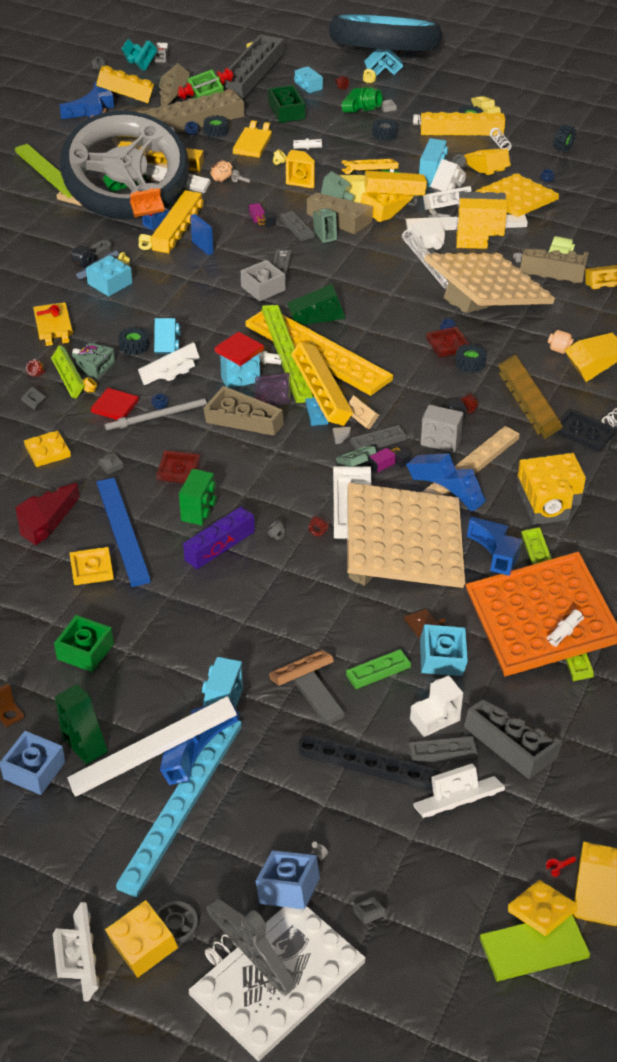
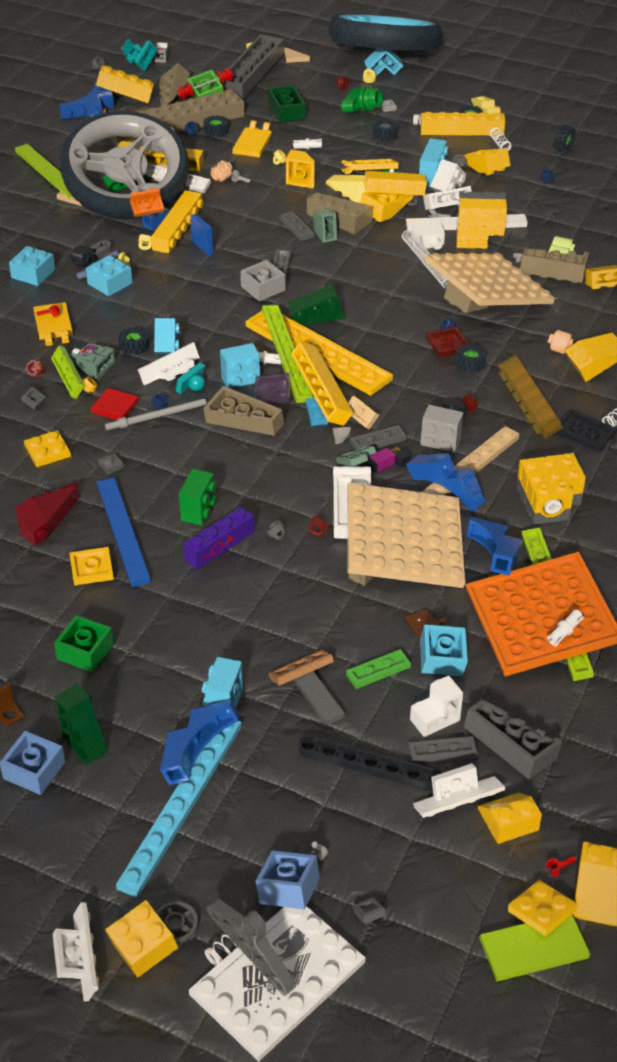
(32, 265): none -> medium azure brick
(151, 746): white tile -> none
(177, 466): clear red plate -> none
(192, 379): none -> teal tile
(239, 348): red tile -> none
(258, 215): piece -> none
(294, 56): none -> tan tile
(308, 79): medium azure brick -> none
(337, 187): sand green torso -> none
(511, 816): none -> yellow slope
(521, 194): yellow plate -> none

